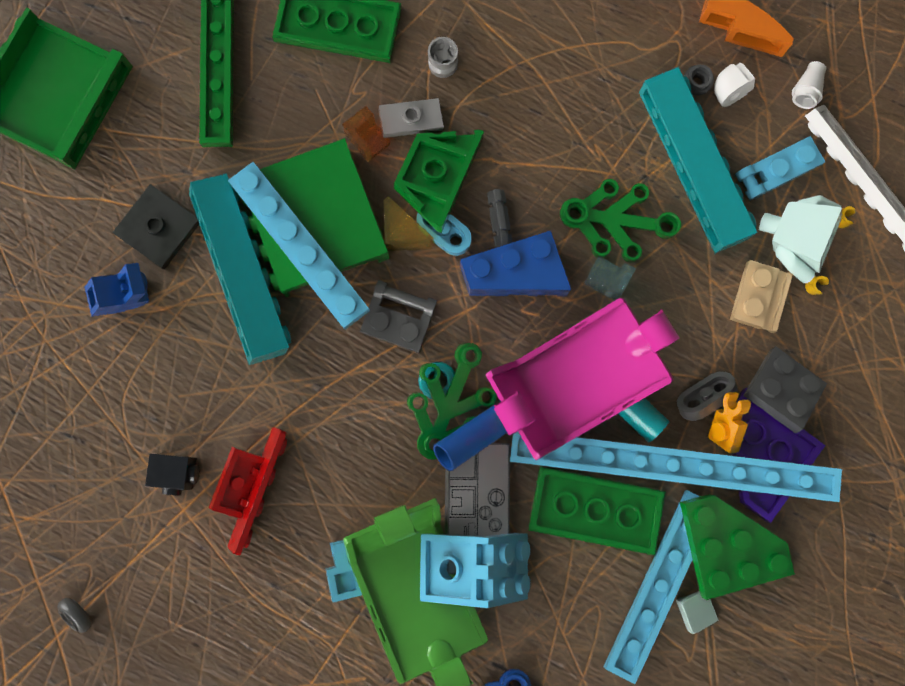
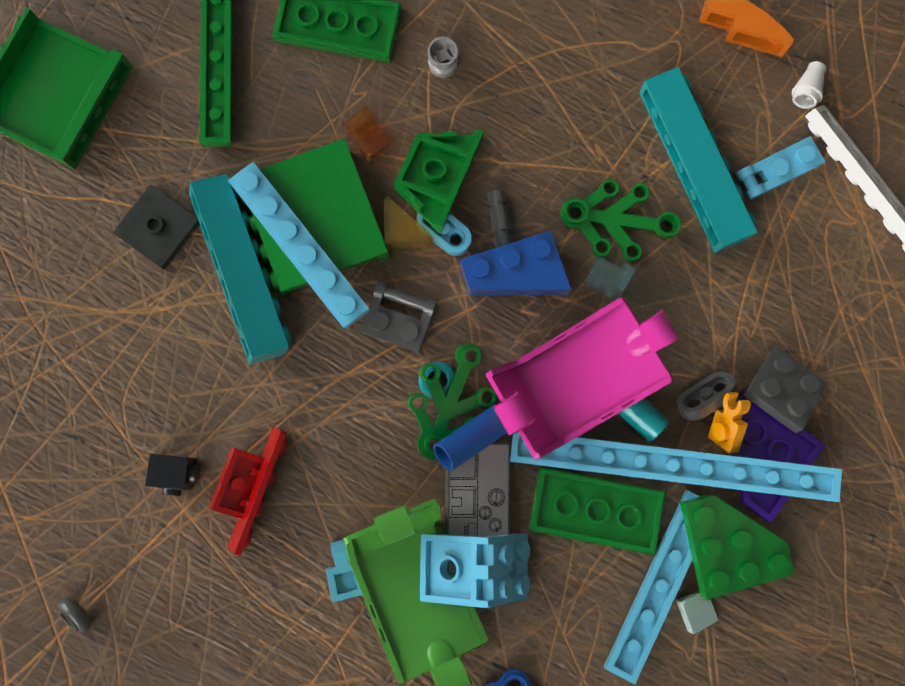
(117, 292): blue brick -> none
(411, 118): light grey plate -> none
(704, 74): dark grey plate -> none
(733, 84): white piece -> none
(761, 296): tan plate -> none
(805, 236): light aqua torso -> none

